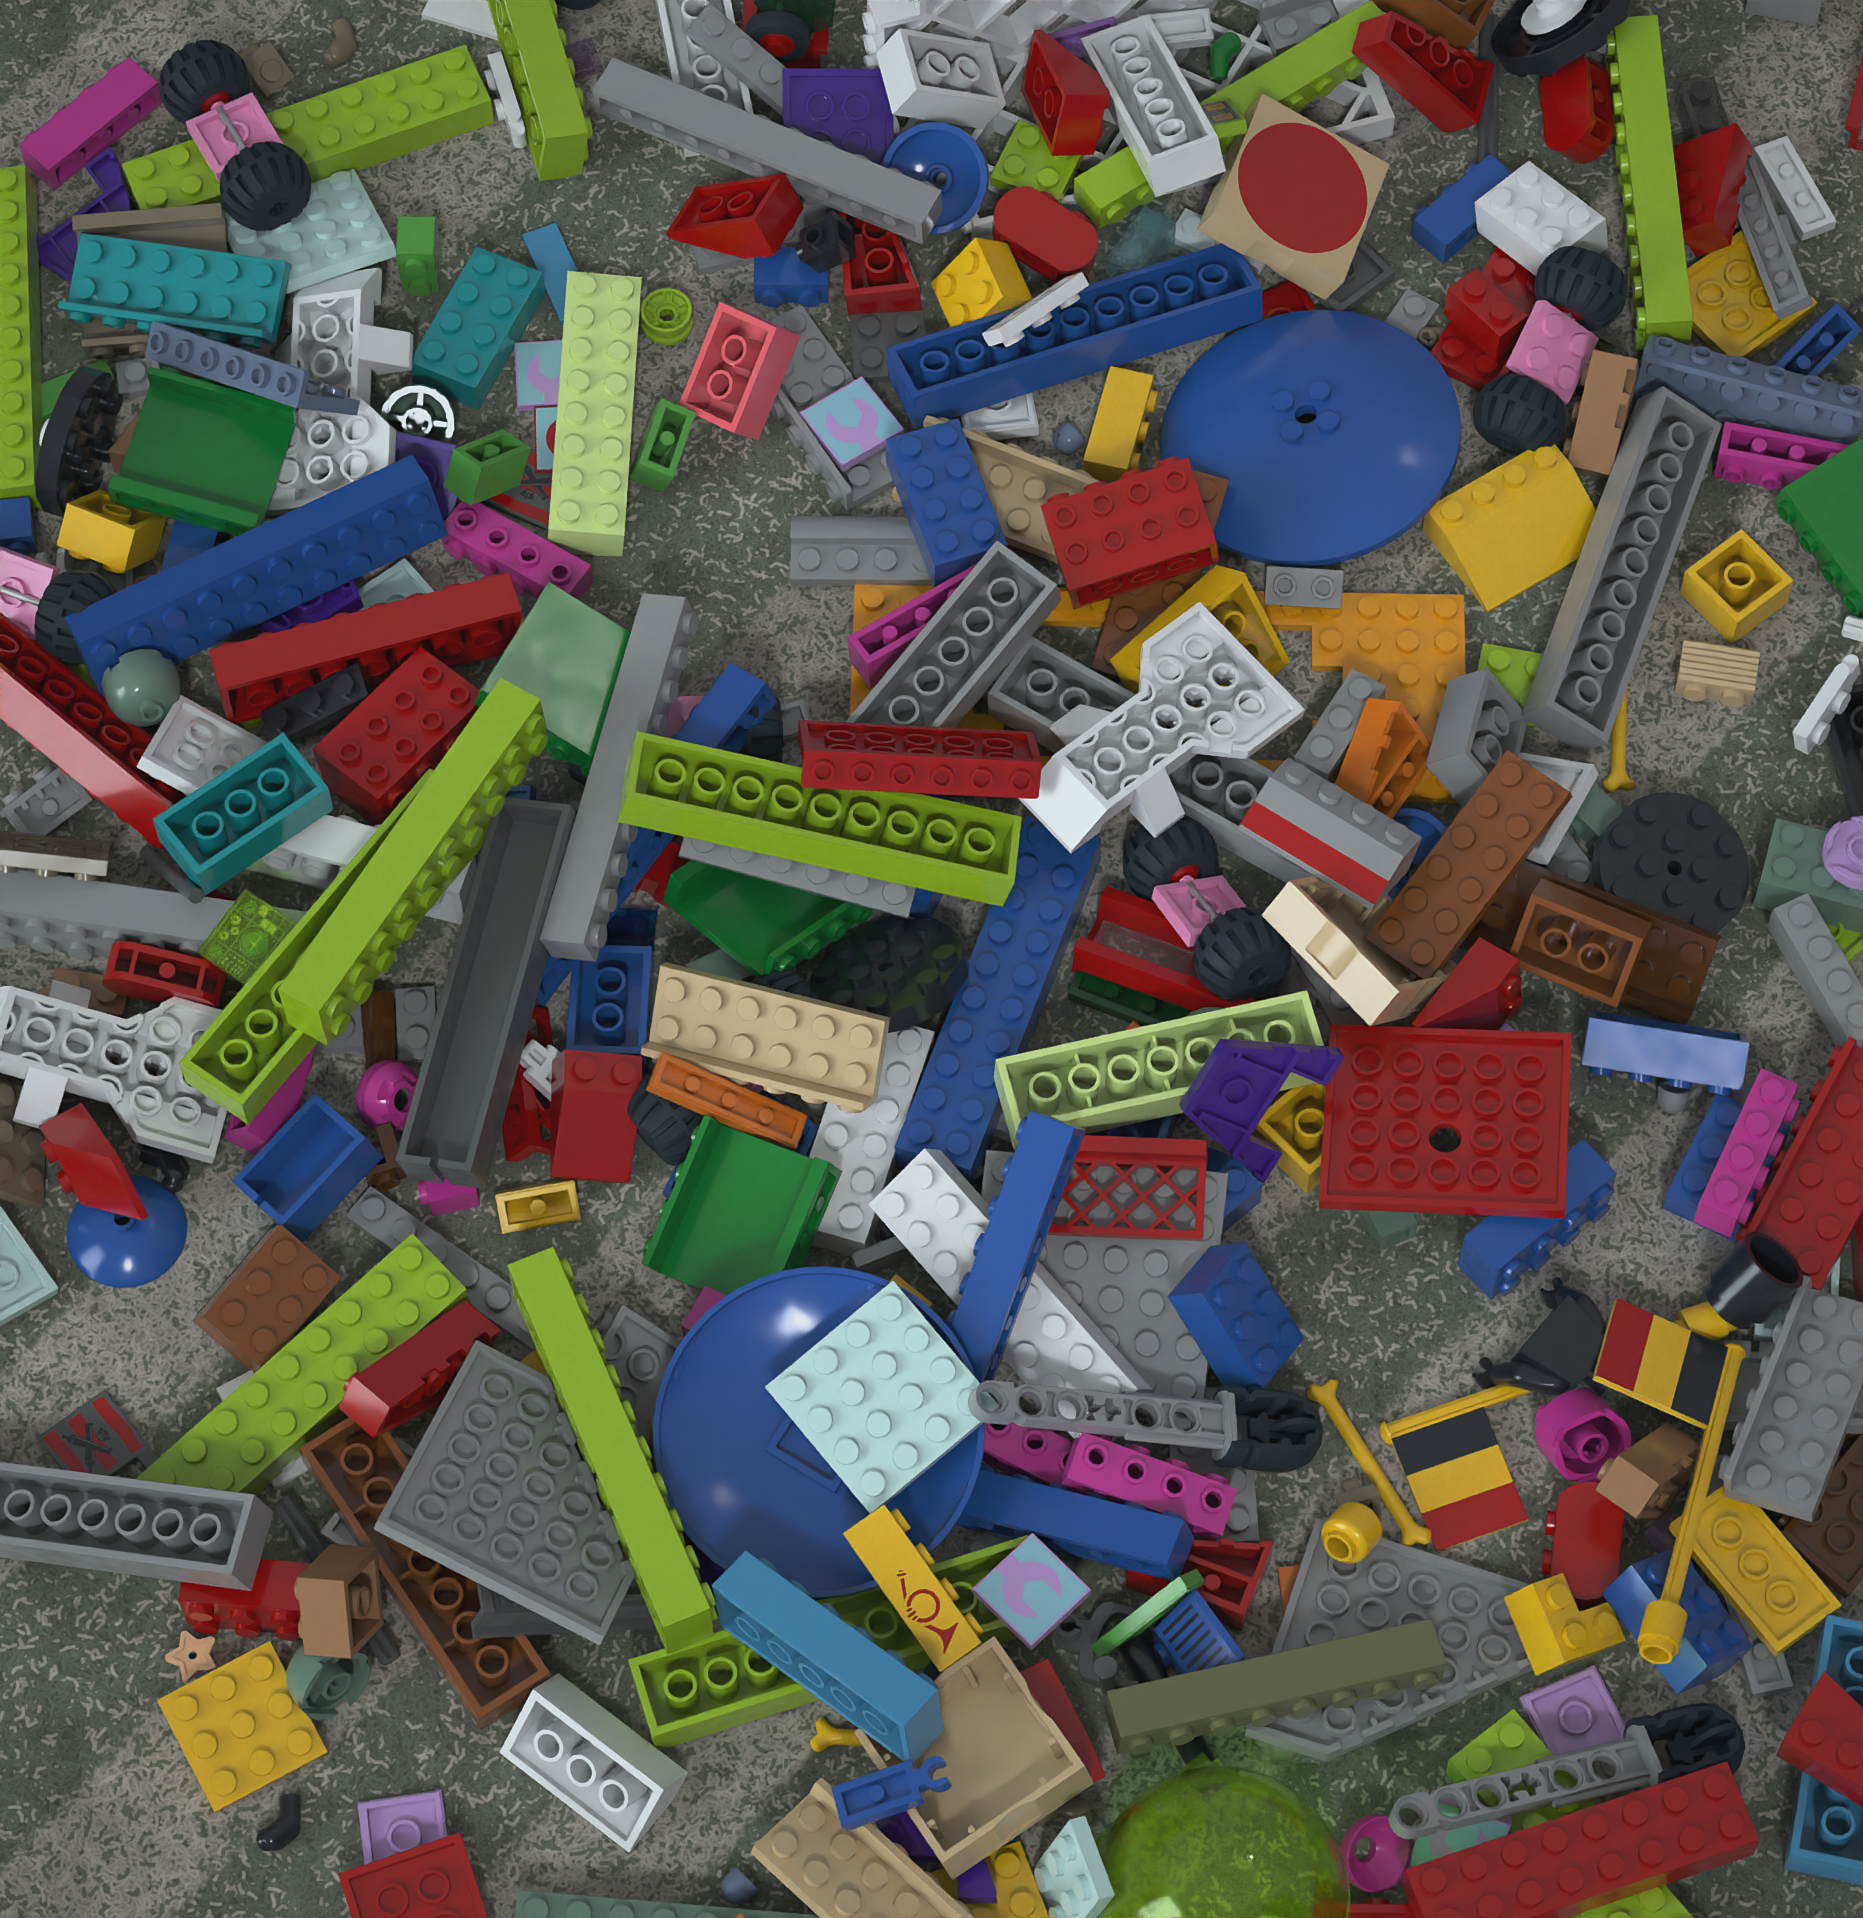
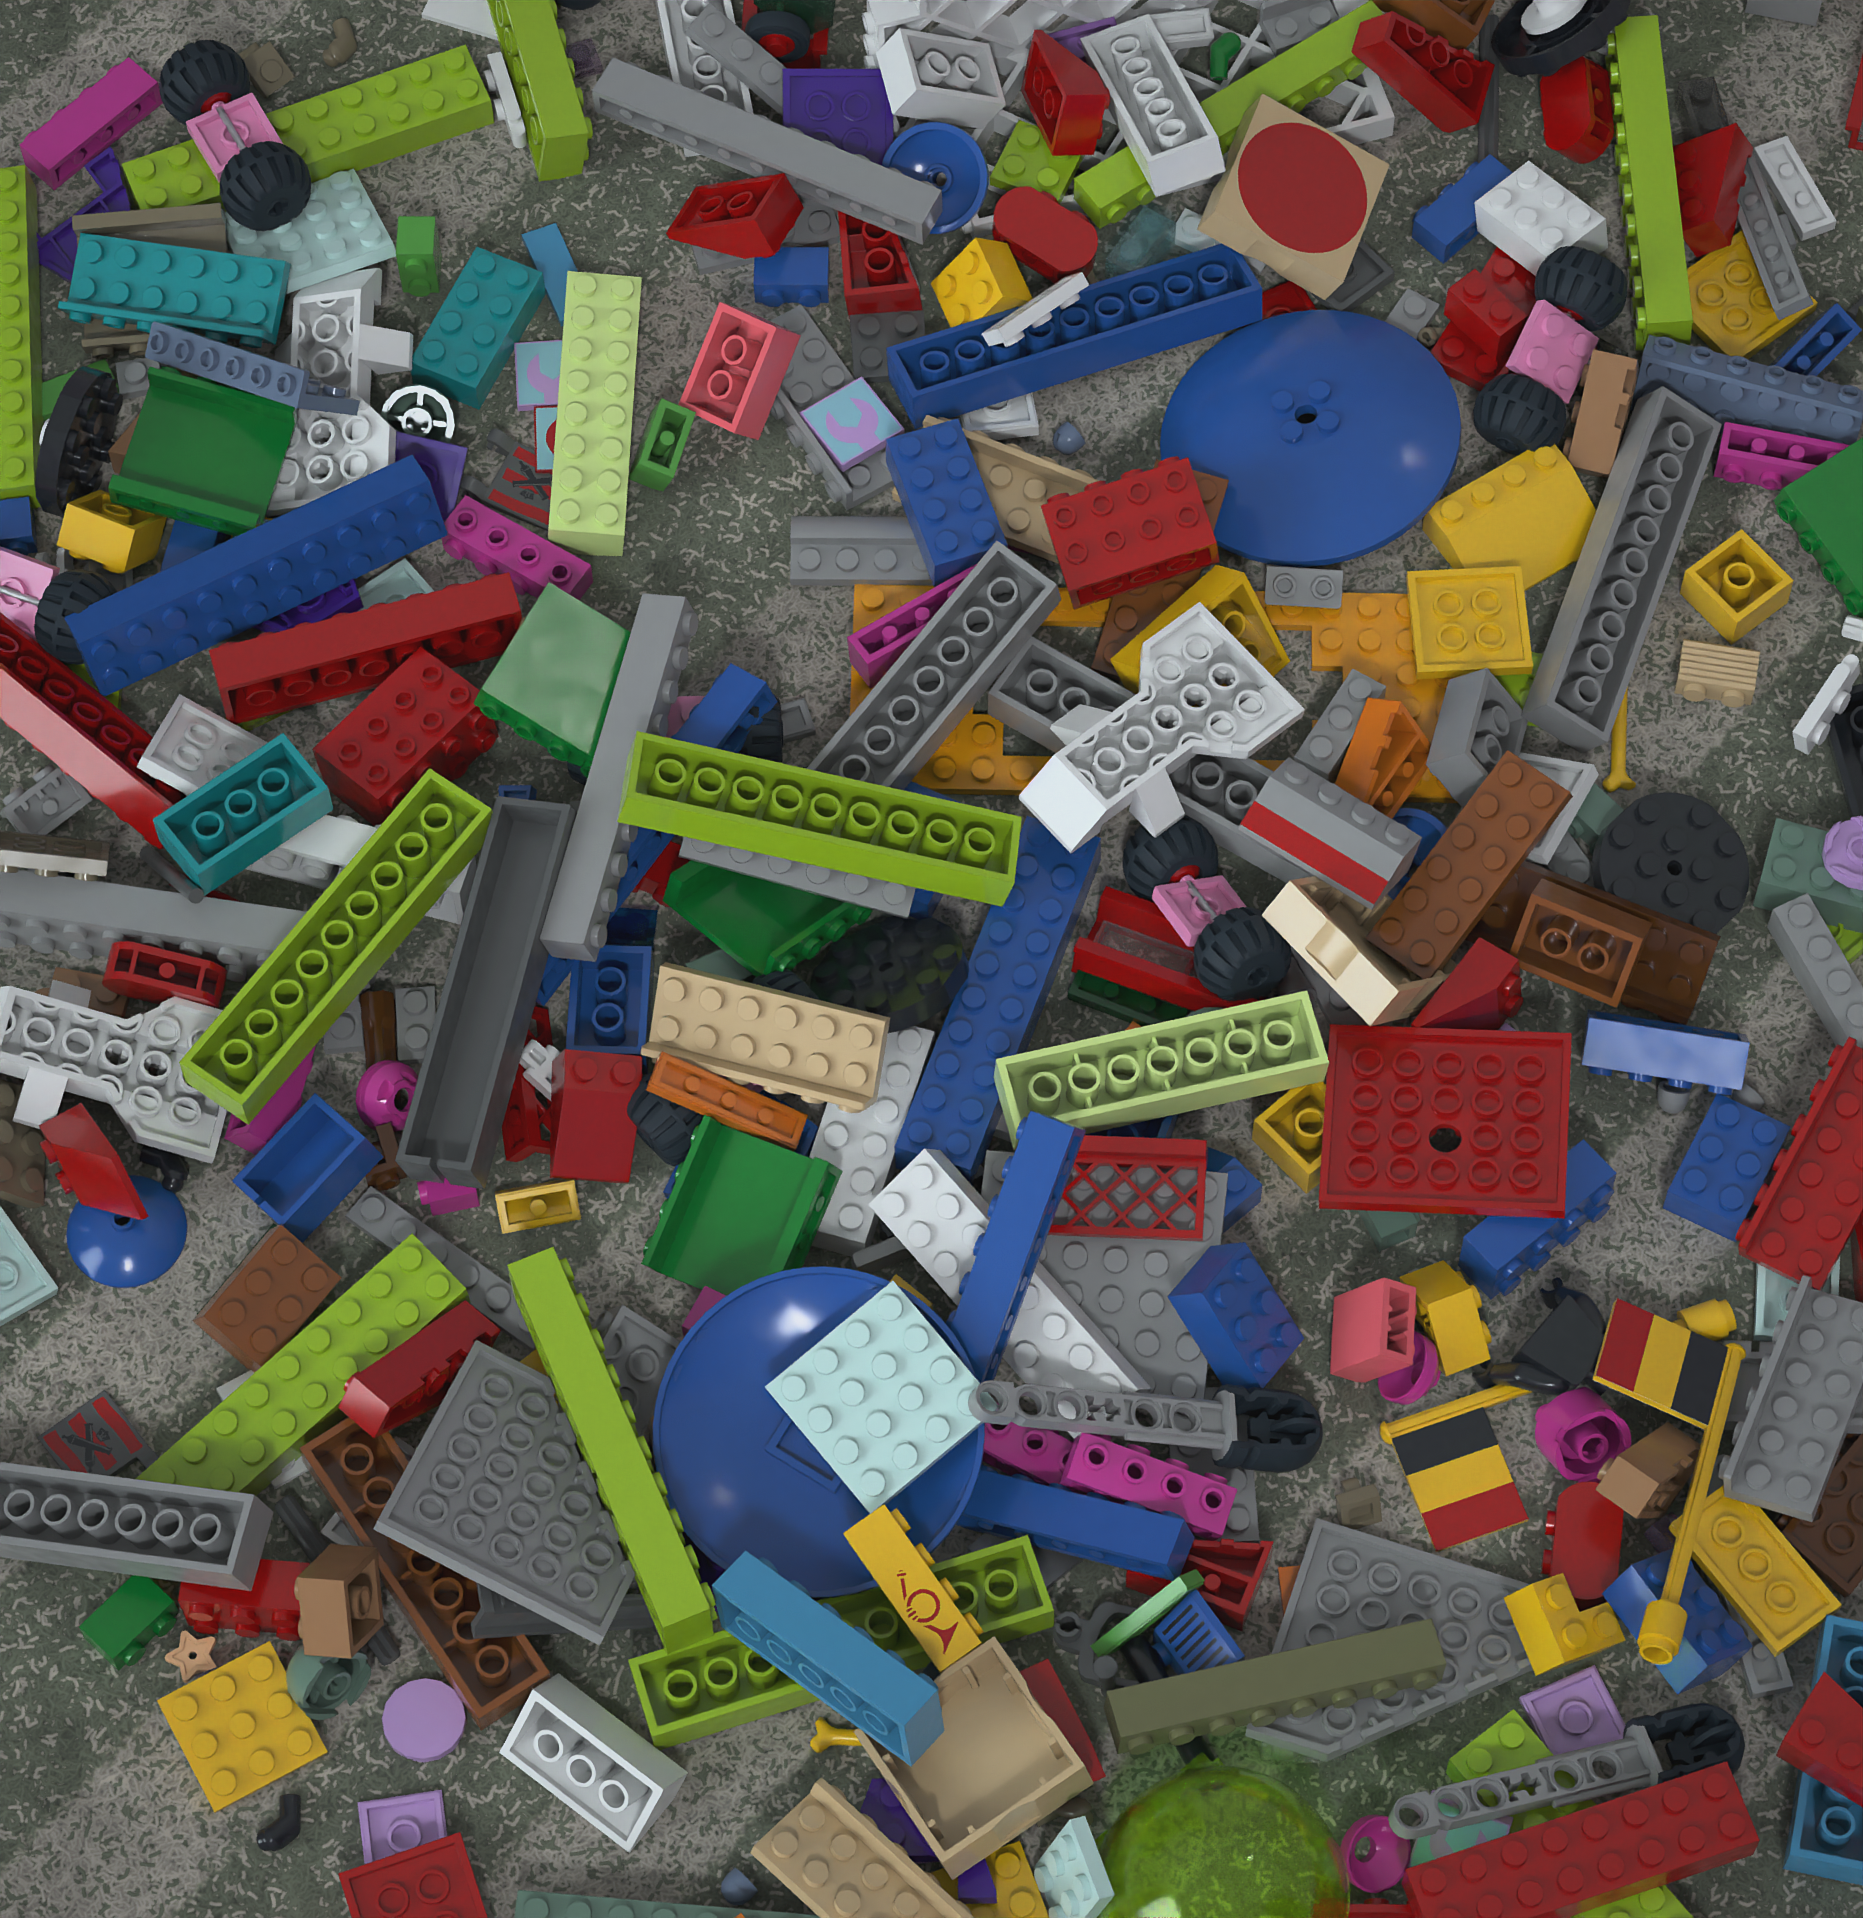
(130, 1621): none -> green brick
(141, 687): sand green cylinder -> none
(245, 937): clear neon green tile -> none
(318, 704): black plate -> none
(414, 863): lime brick -> none
(424, 1720): none -> lavender tile
(486, 467): bright green brick -> none
(657, 306): lime wheel -> none
(826, 243): black brick -> none
(887, 1792): blue plate -> none
(919, 759): red bracket -> none
(1031, 1591): tile -> none
(1120, 424): yellow brick -> none
(1225, 118): tile -> none
(1239, 1087): dark purple wing -> none
(1326, 1397): yellow piece -> none
(1351, 1532): yellow head -> none
(1373, 1330): none -> coral brick
(1405, 1384): none -> dark pink piece
(1450, 1316): none -> yellow brick
(1469, 622): none -> yellow plate
(1745, 1153): dark pink brick -> none
(1753, 1281): black piece -> none

